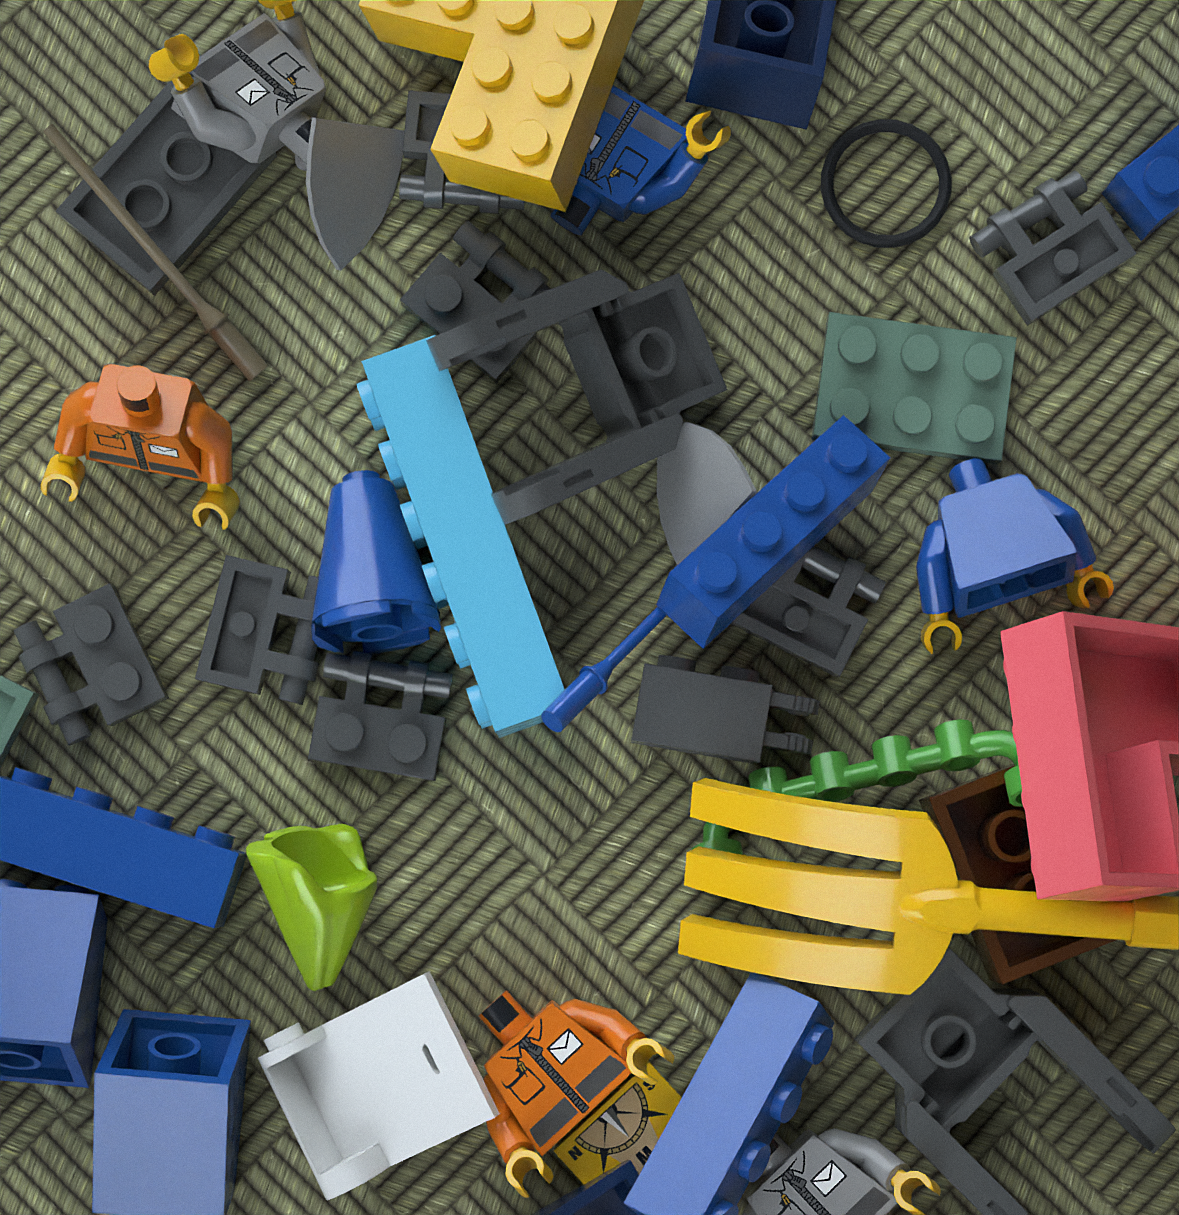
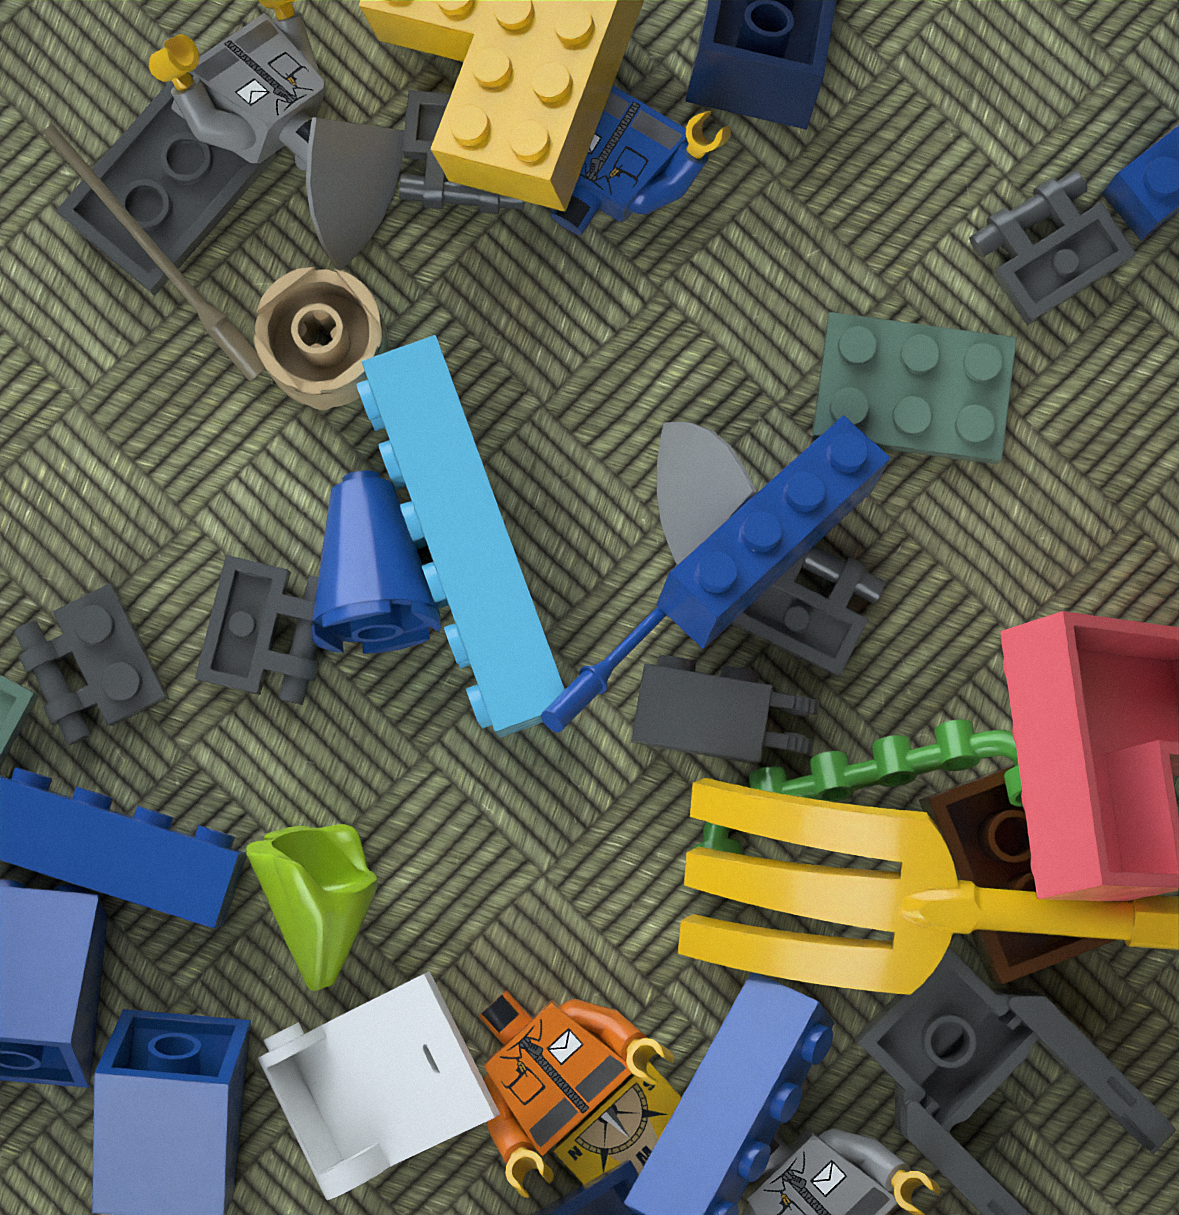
(149, 426): orange torso -> none
(298, 308): none -> tan brick
(378, 736): dark grey plate -> none
(451, 295): dark grey plate -> none
(636, 361): dark grey plate -> none
(913, 133): black tyre -> none
(1000, 546): torso -> none

